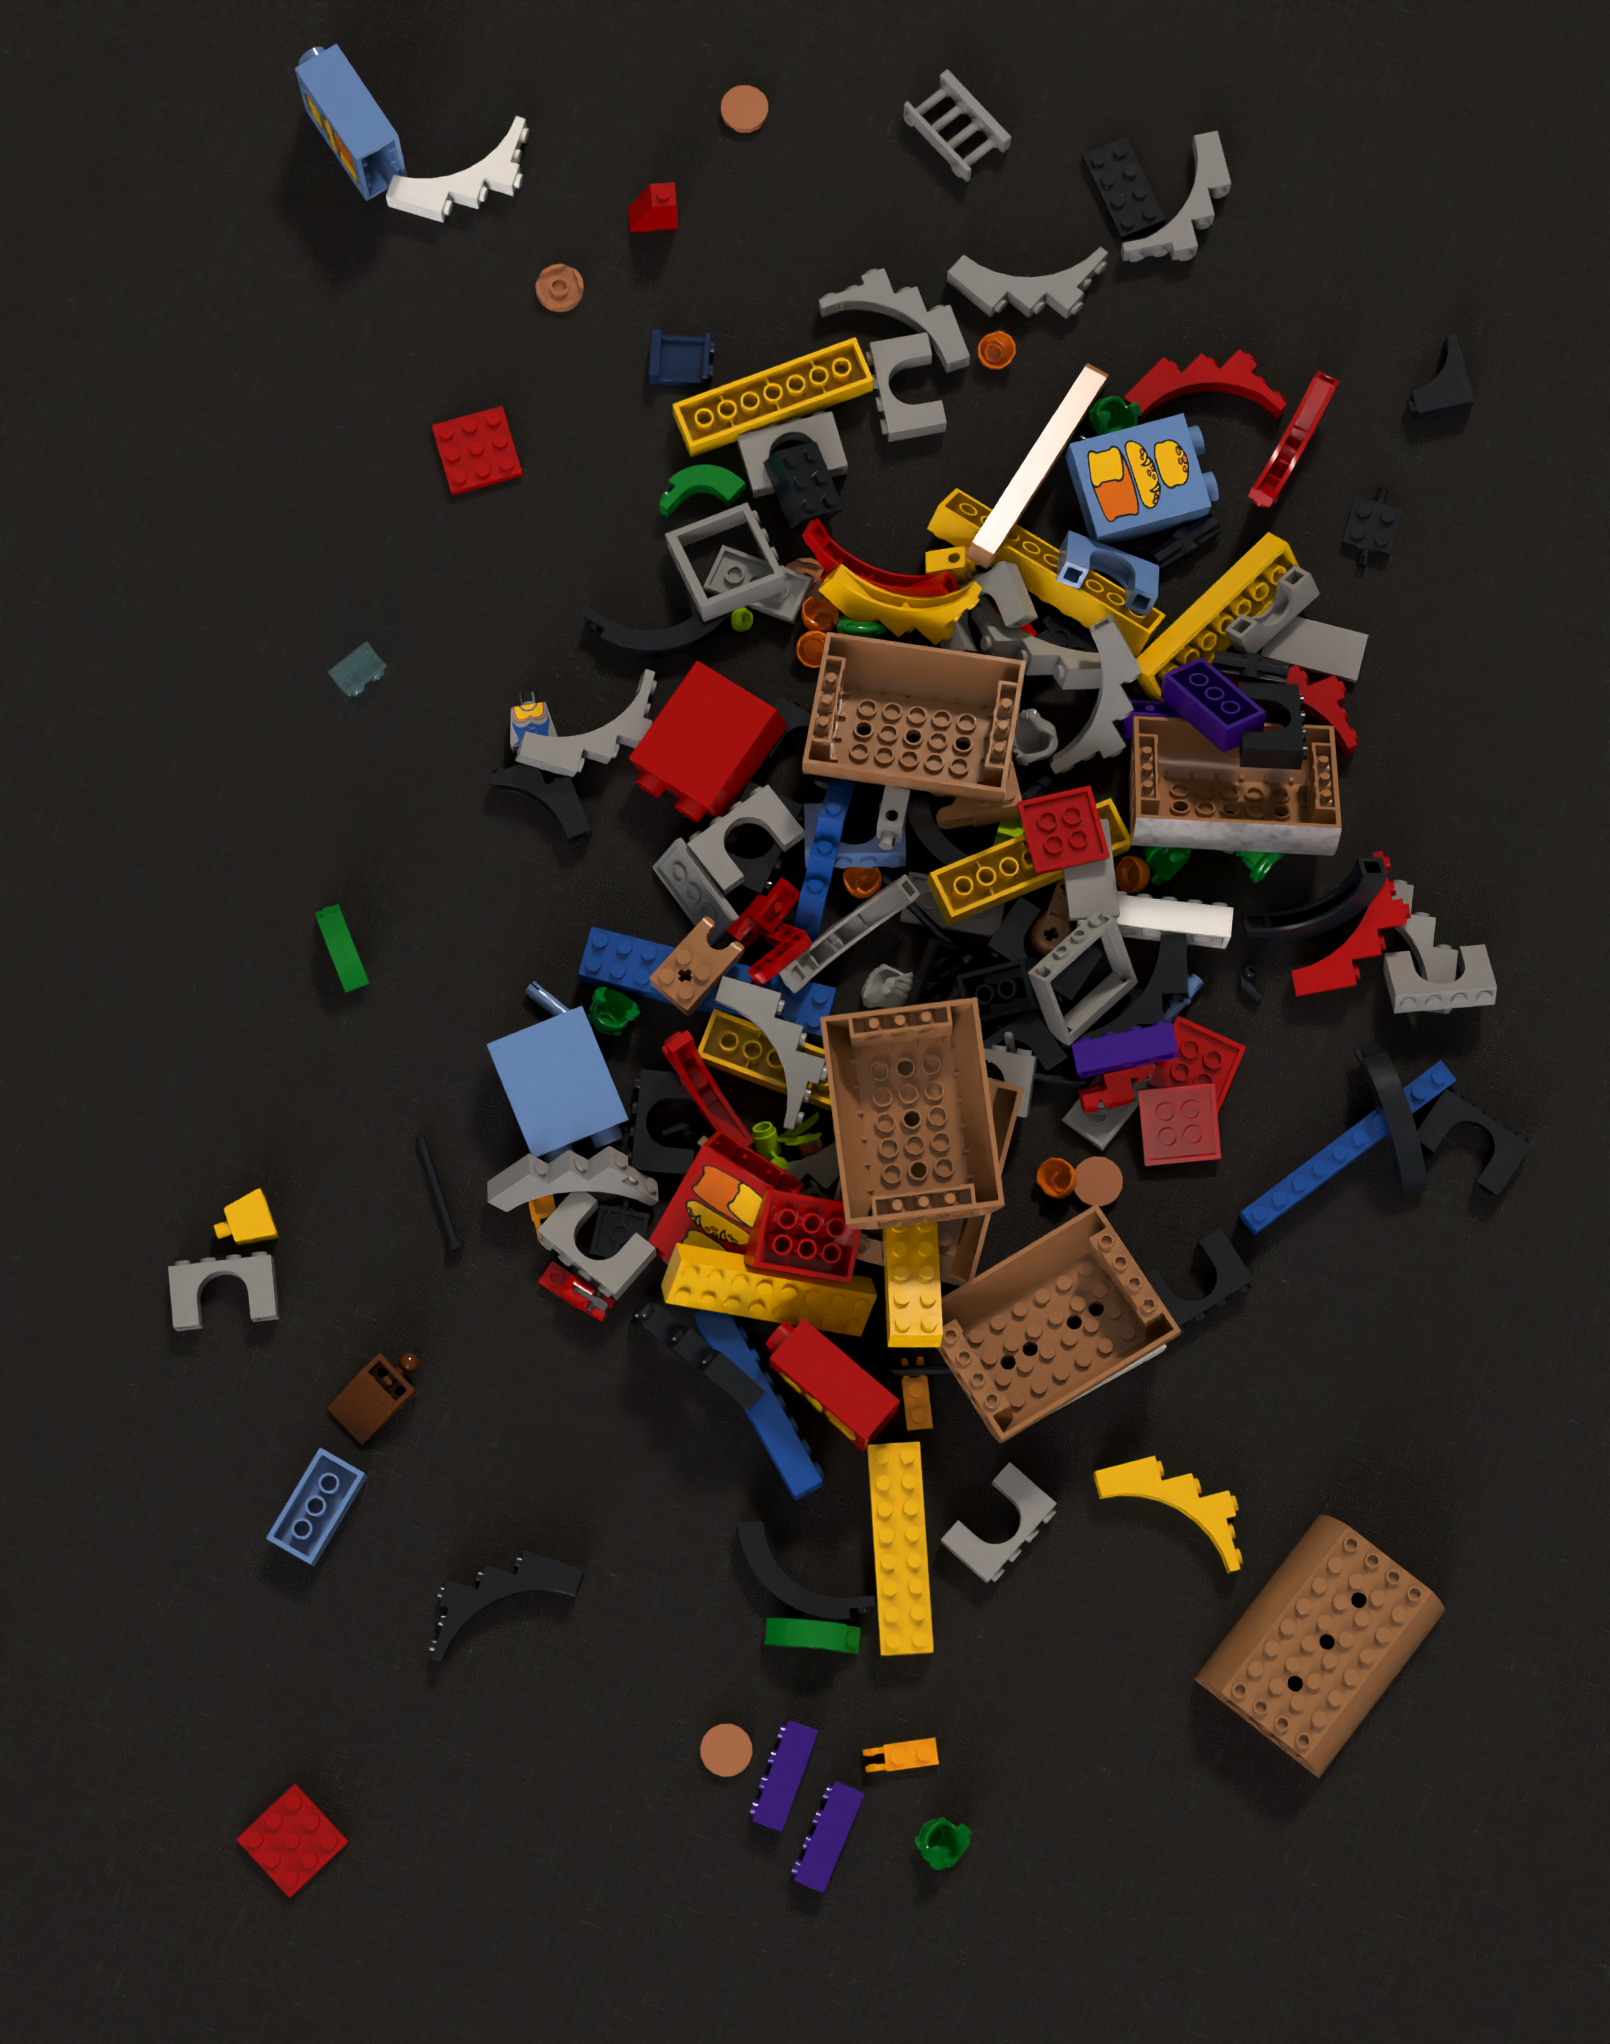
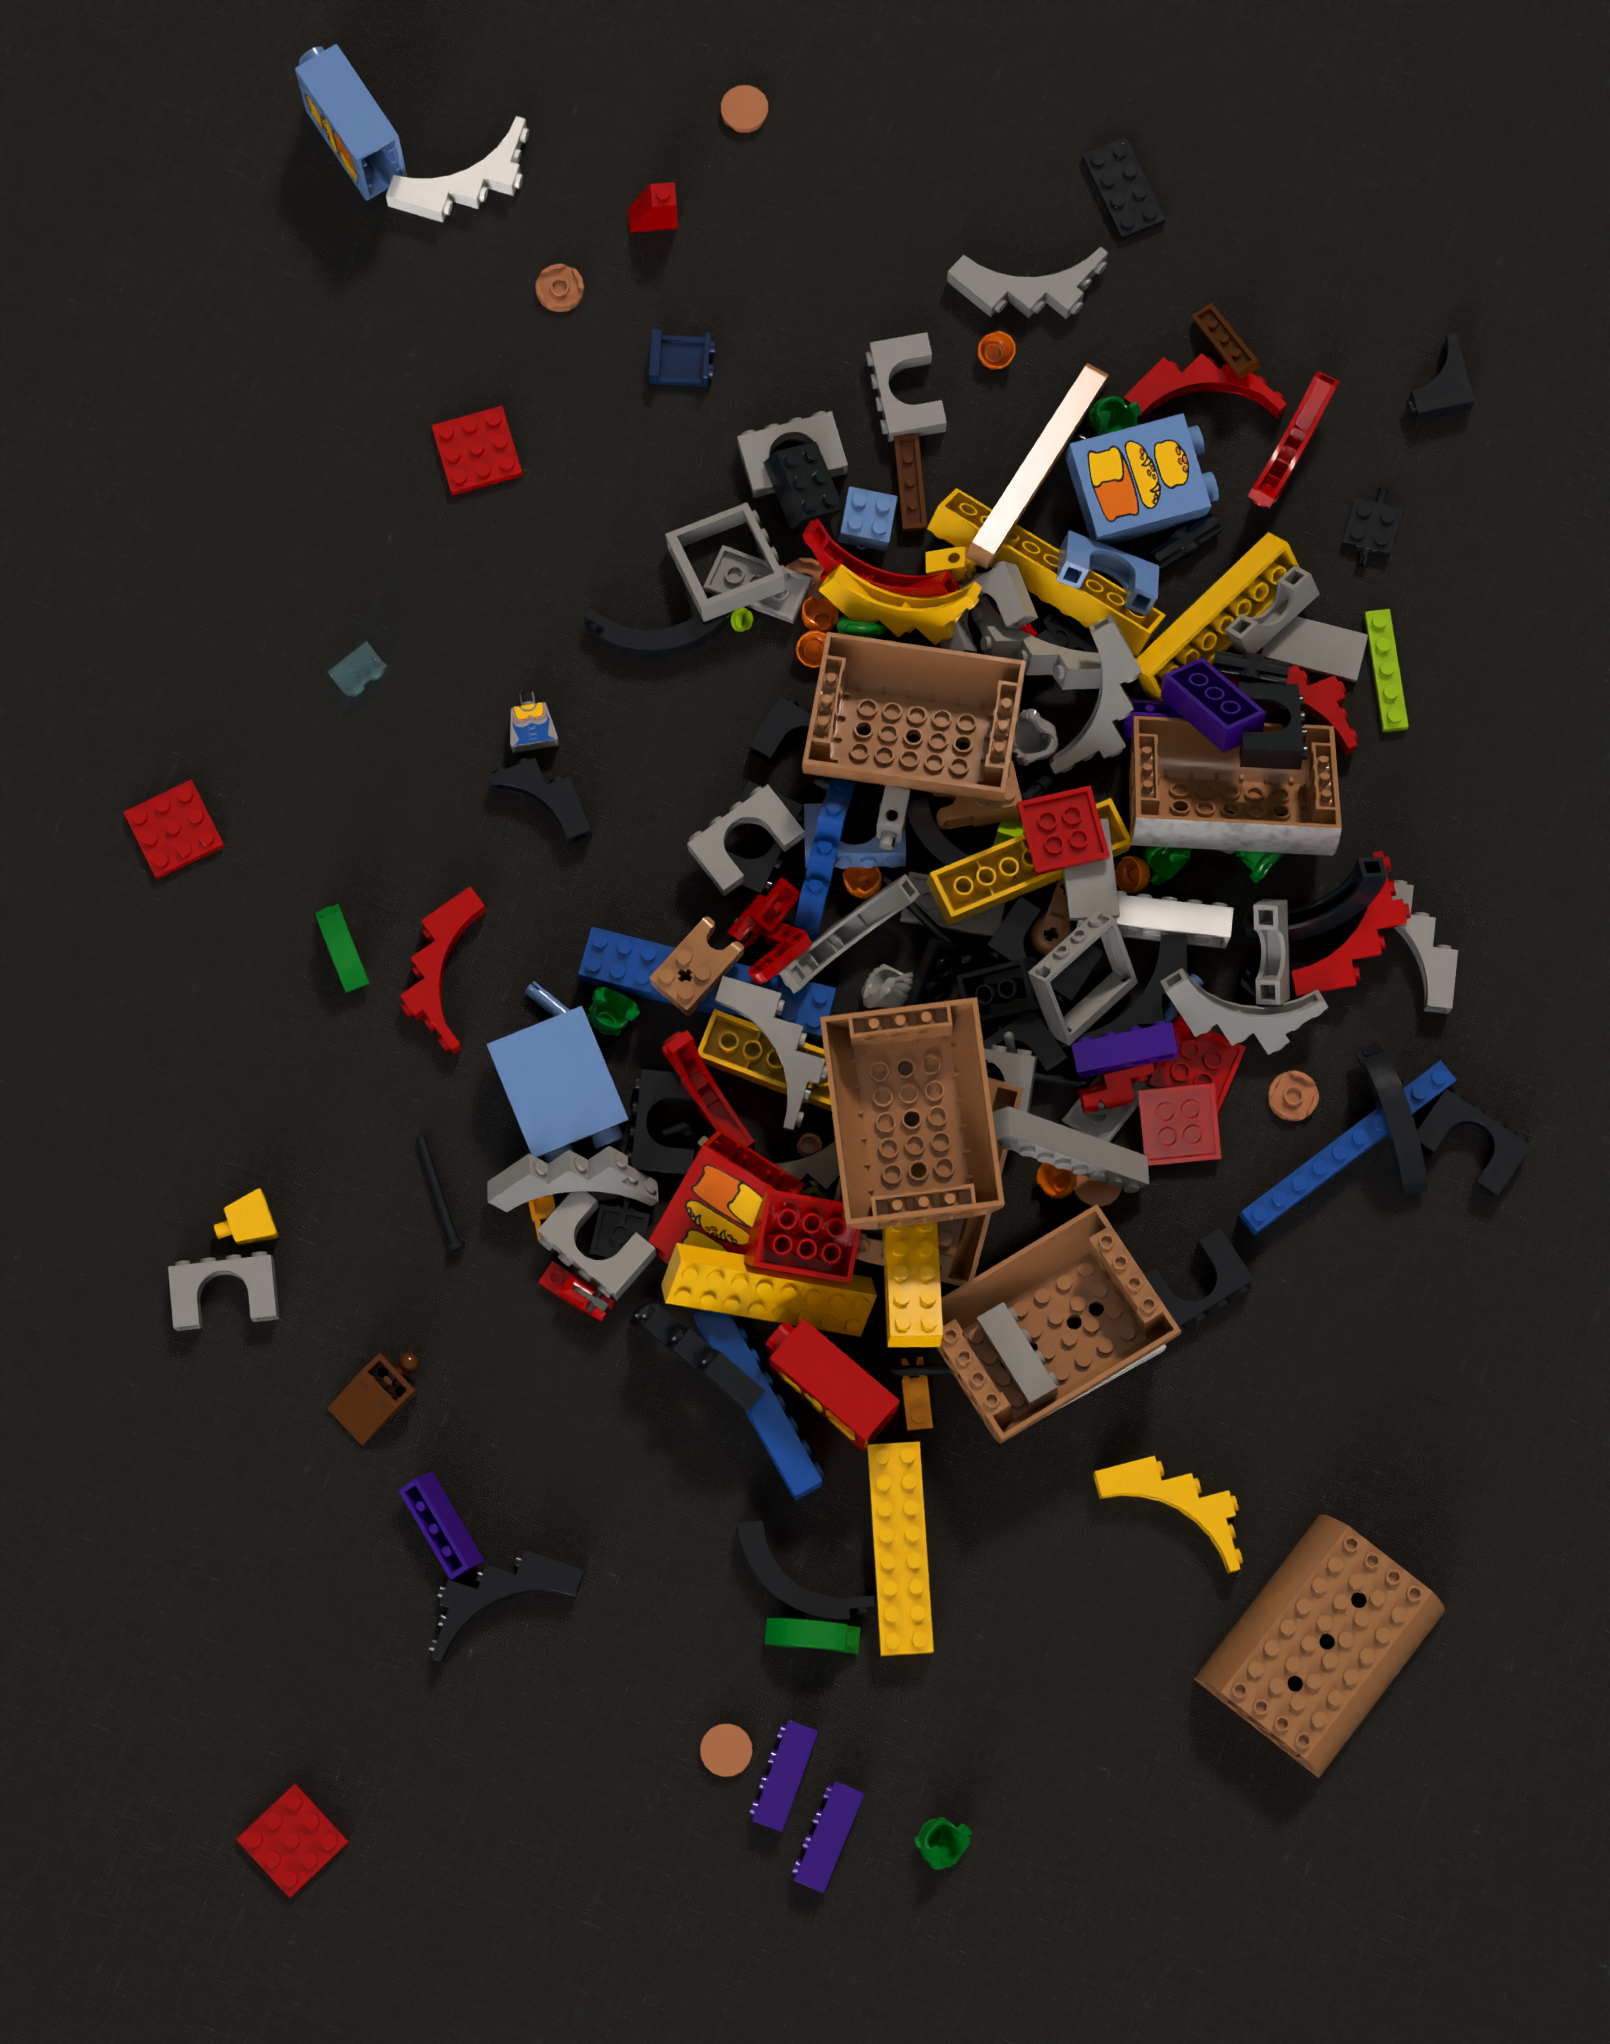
(174, 829): none -> red plate
(317, 1507): medium blue brick -> none
(441, 1525): none -> dark purple brick
(444, 928): none -> red arch
(564, 754): light grey arch -> none
(694, 889): light grey tile -> none
(701, 479): green arch -> none
(706, 744): red brick -> none
(768, 1142): lime plant -> none
(773, 396): yellow brick -> none
(867, 519): none -> medium blue brick
(904, 1755): light orange hinge -> none
(906, 306): light grey arch -> none
(910, 483): none -> reddish brown plate
(964, 103): light grey fence -> none
(986, 1558): light grey arch -> none
(1018, 1356): none -> light grey brick
(1070, 1149): none -> light grey brick
(1178, 235): light grey arch -> none
(1225, 341): none -> reddish brown plate
(1239, 1021): none -> light grey arch
(1272, 928): none -> light grey arch
(1293, 1103): none -> nougat tile
(1386, 670): none -> lime plate
(1413, 993): light grey arch -> none

